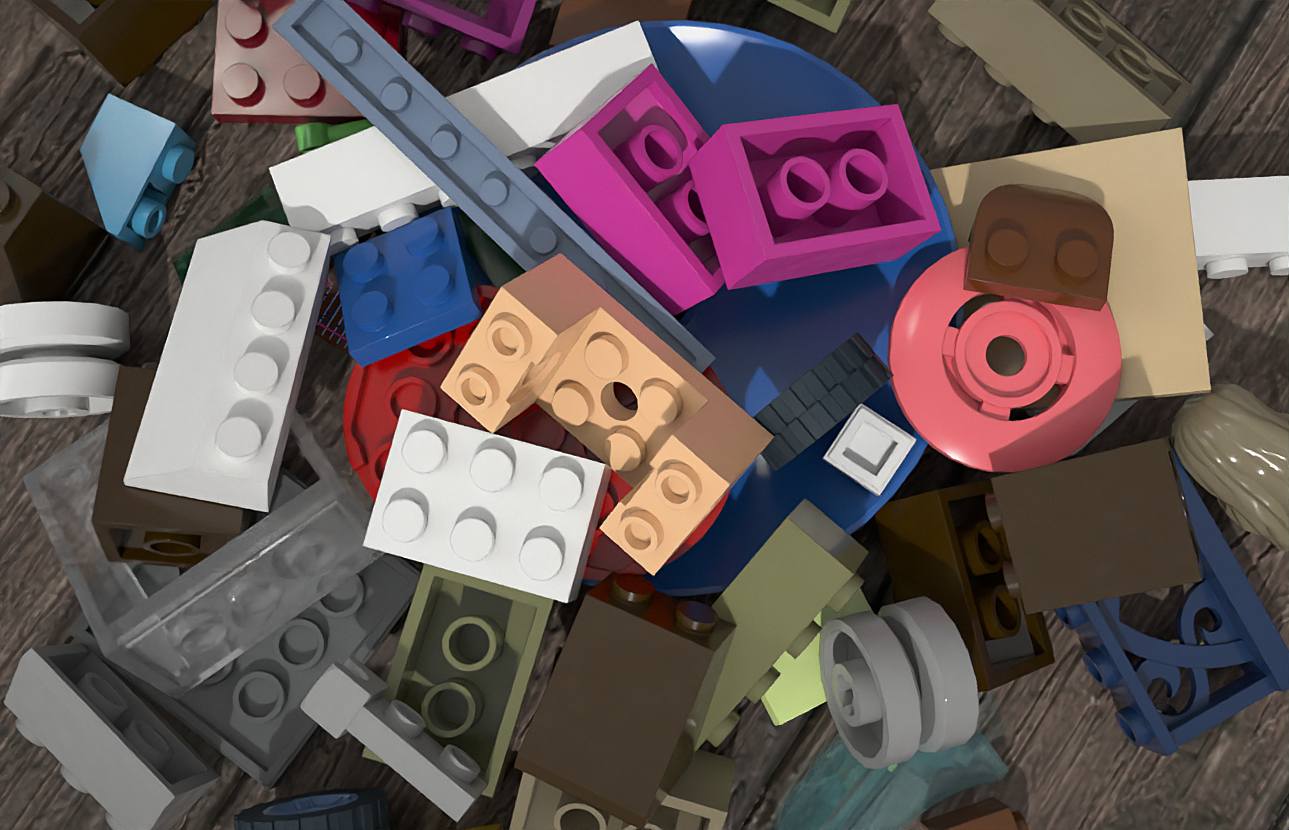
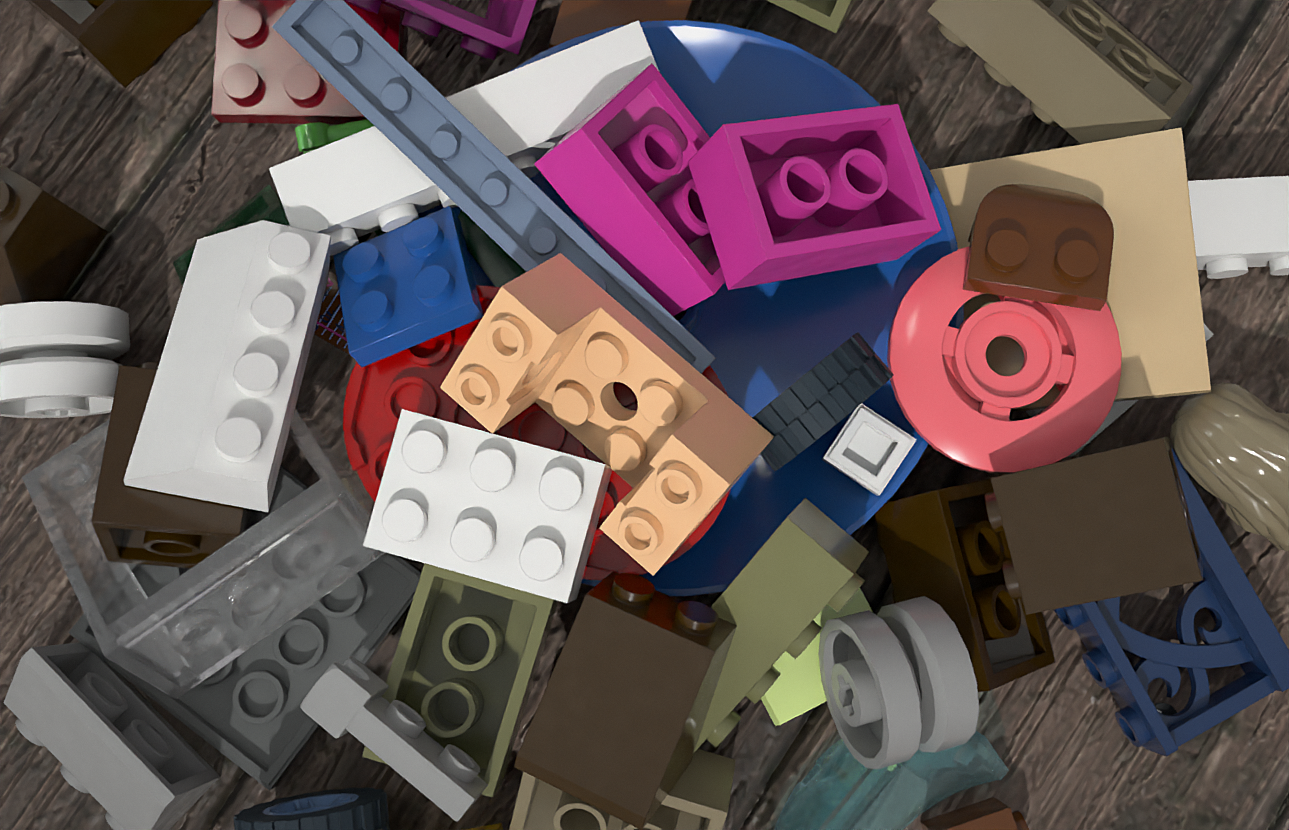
(134, 168): dark azure slope -> none

